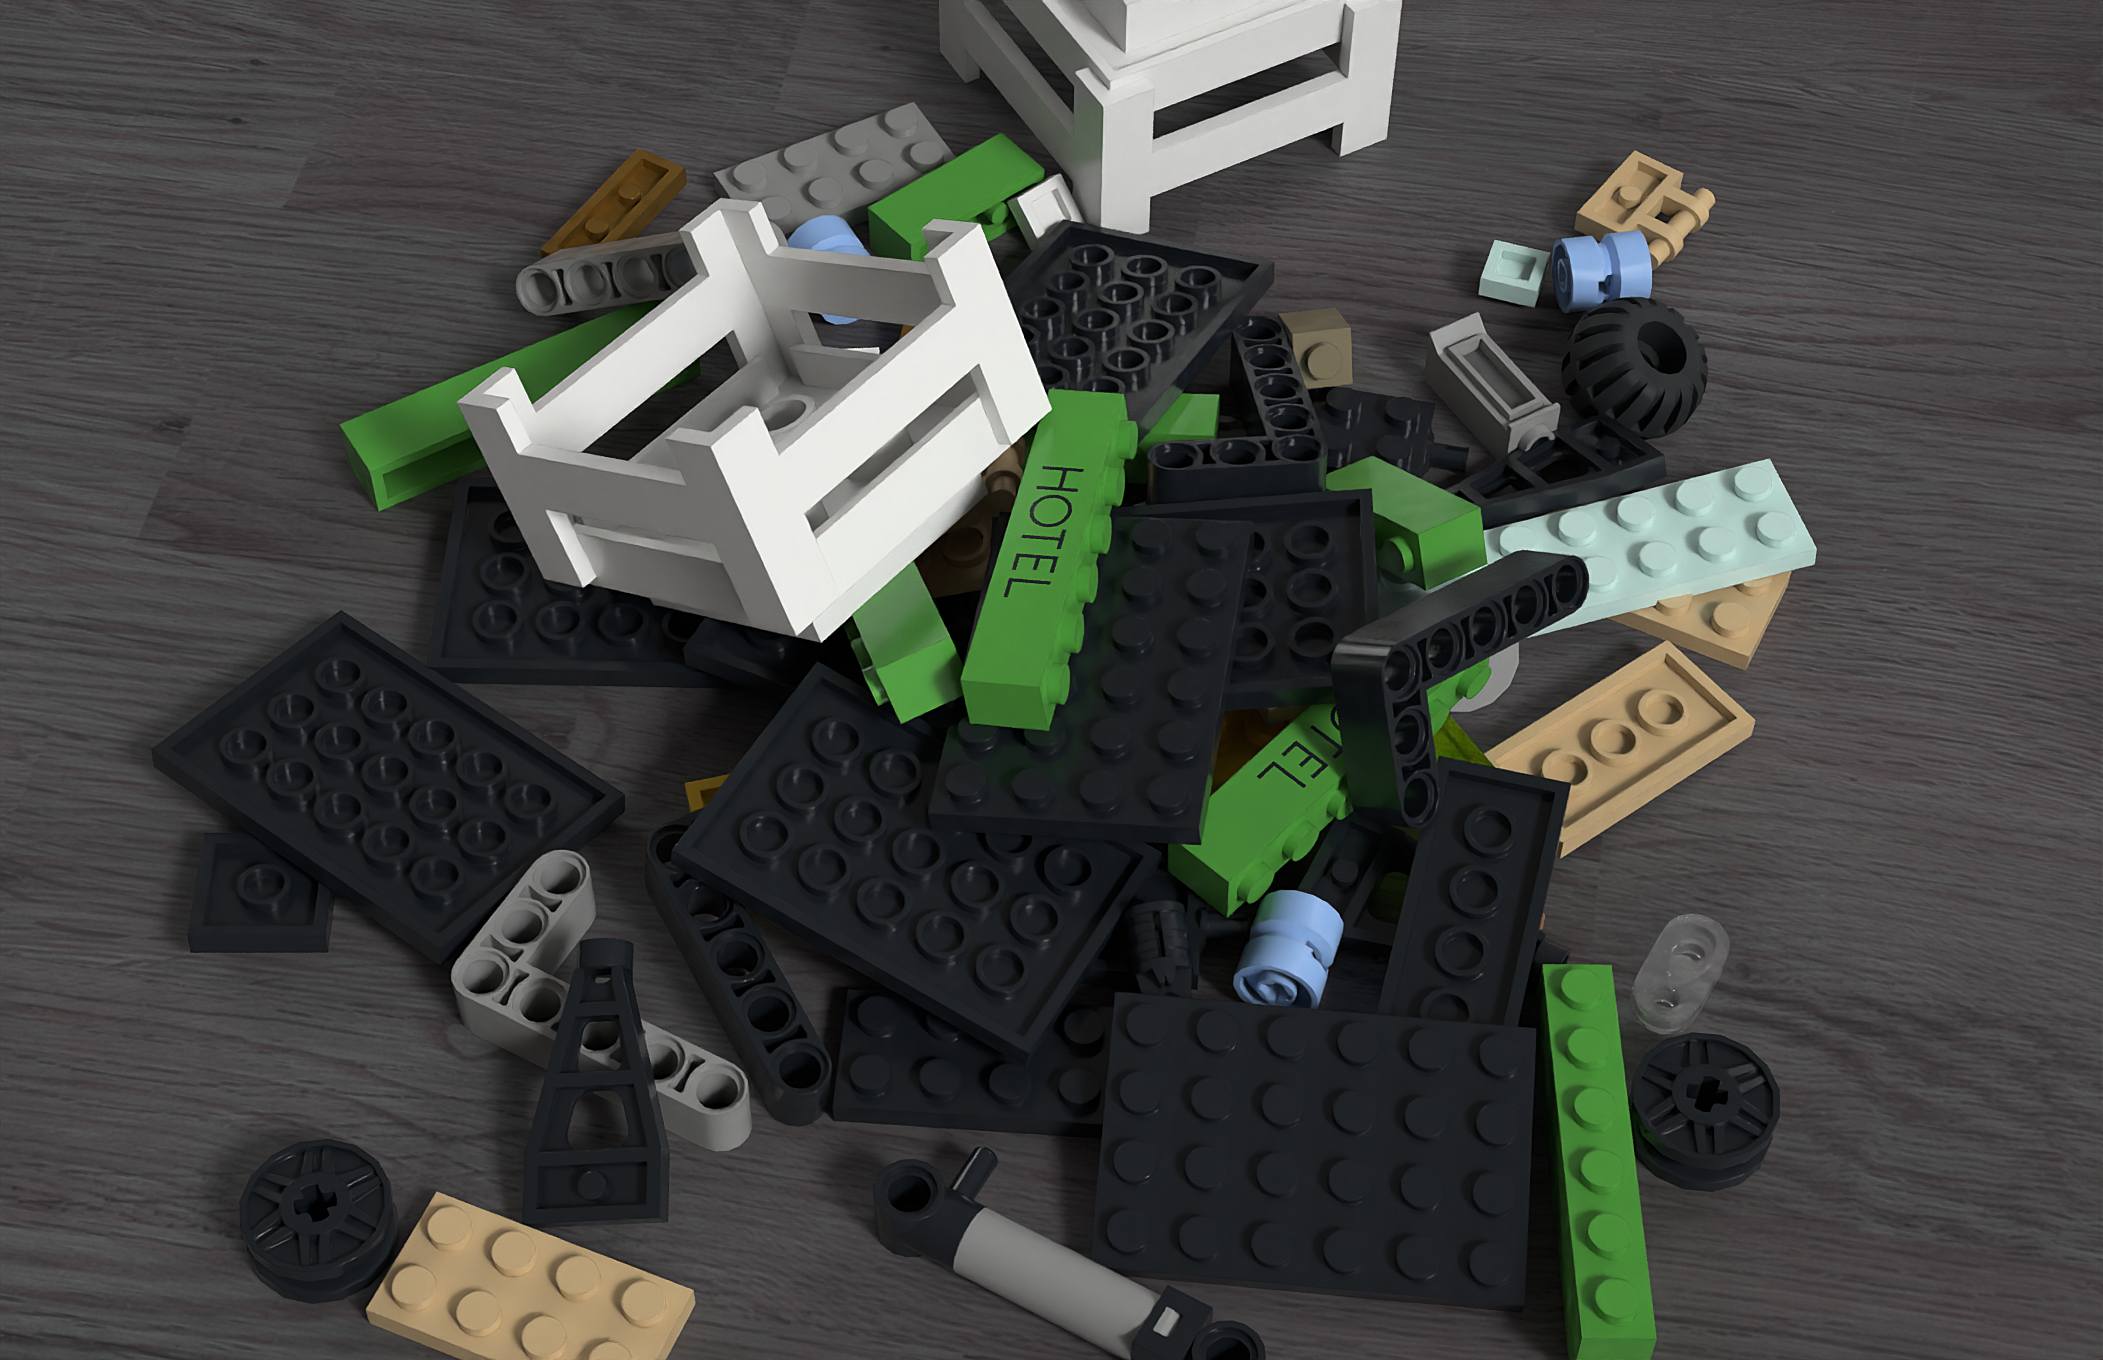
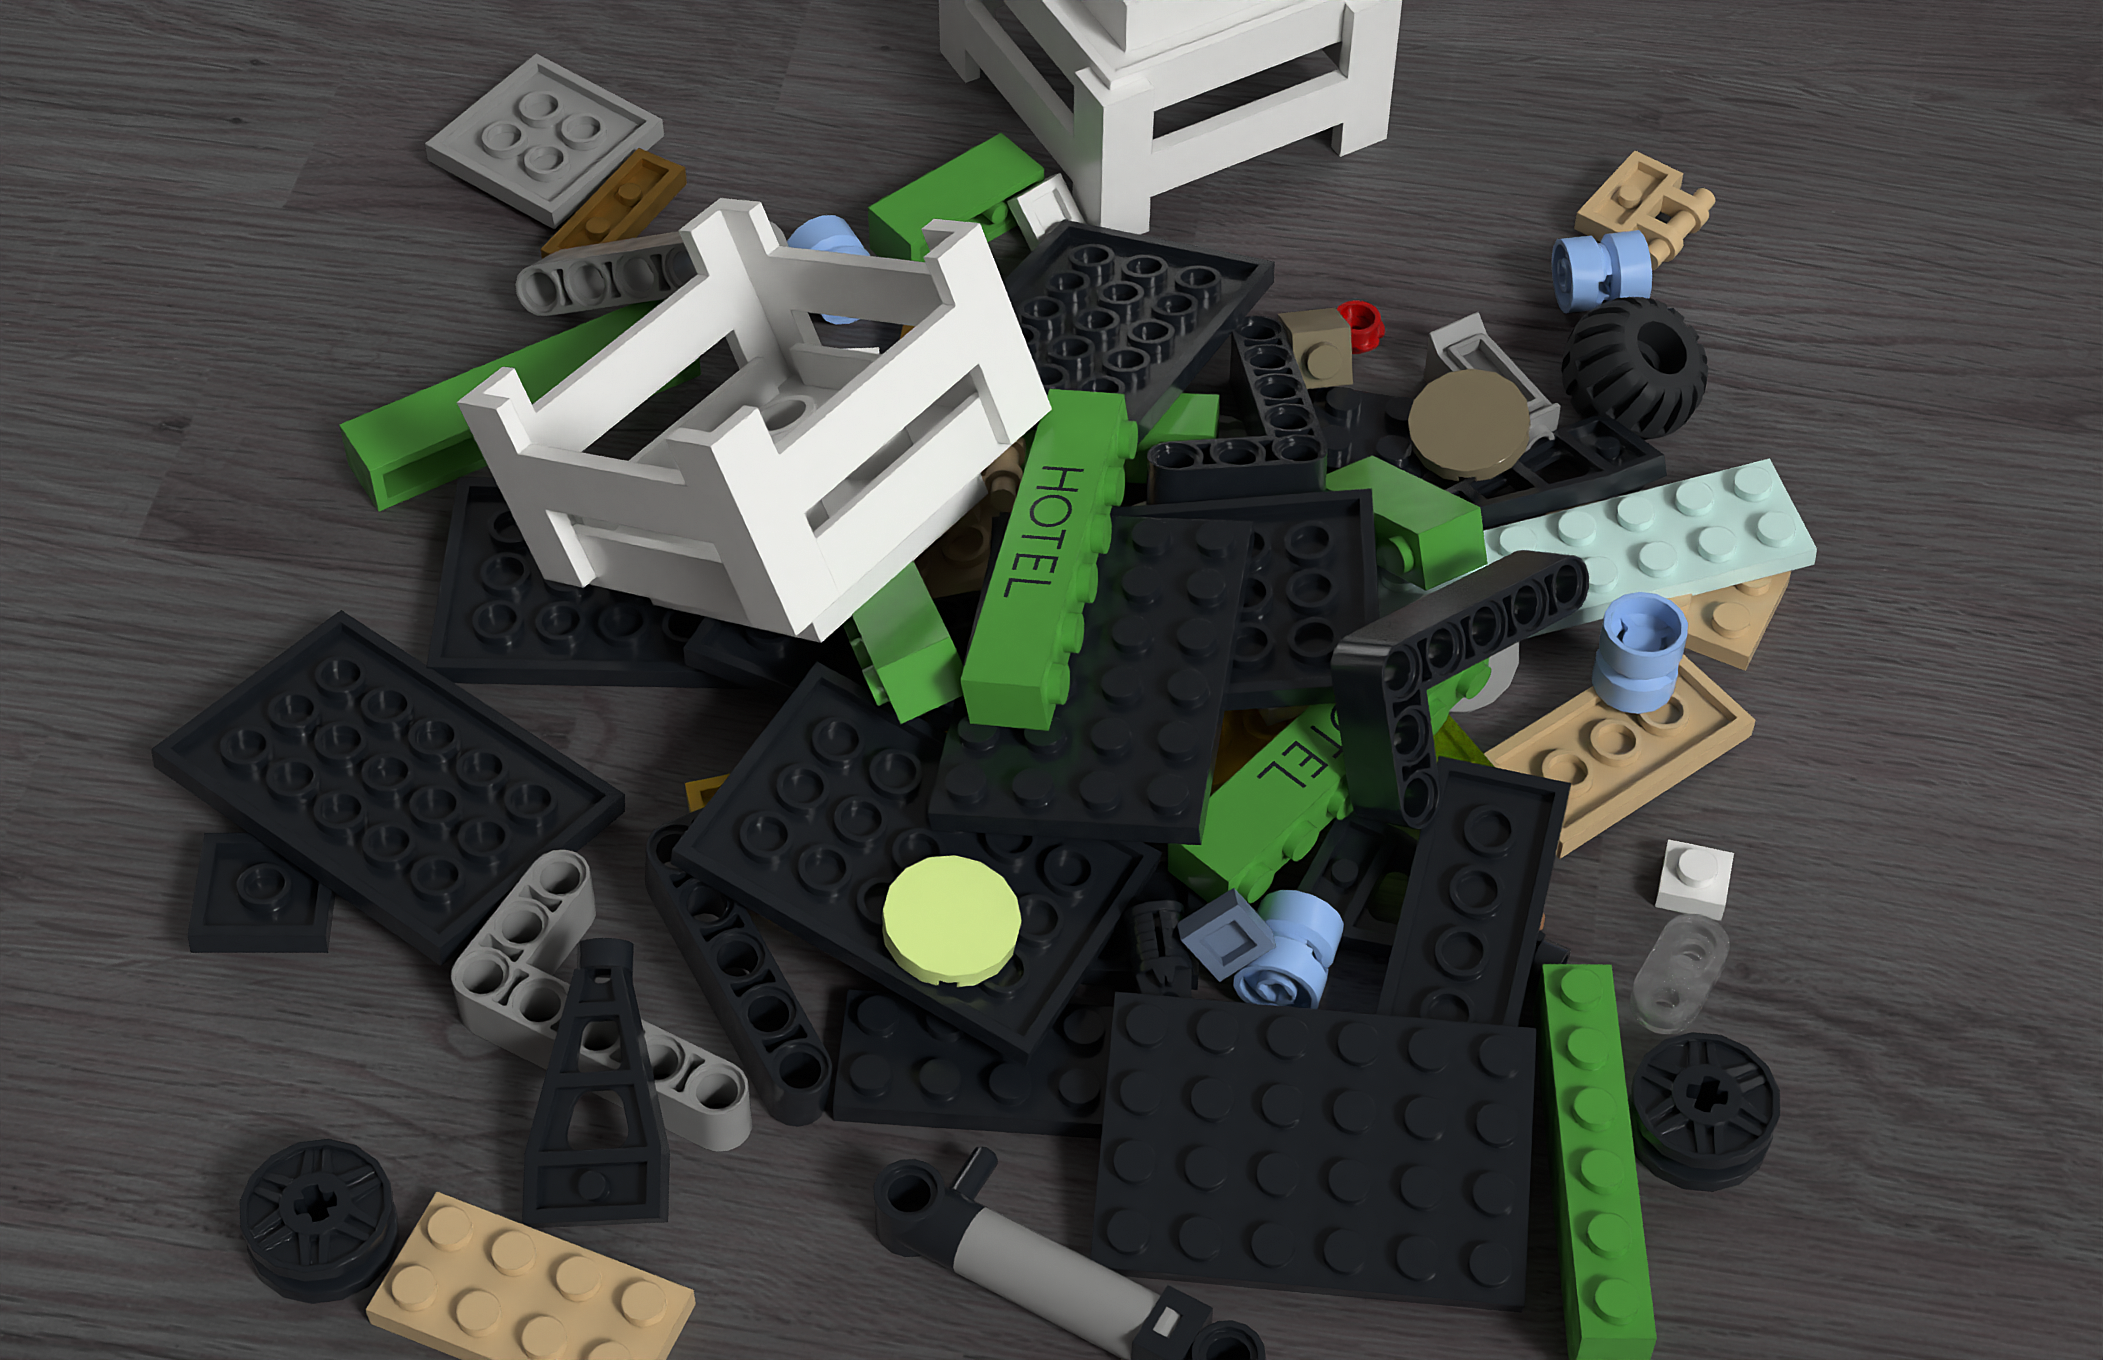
(543, 140): none -> light grey plate
(839, 169): light grey plate -> none
(951, 921): none -> yellowish green tile
(1226, 934): none -> sand blue plate
(1364, 324): none -> red plate
(1469, 425): none -> dark tan tile
(1514, 273): light aqua plate -> none
(1639, 652): none -> light blue wheel
(1694, 879): none -> white plate

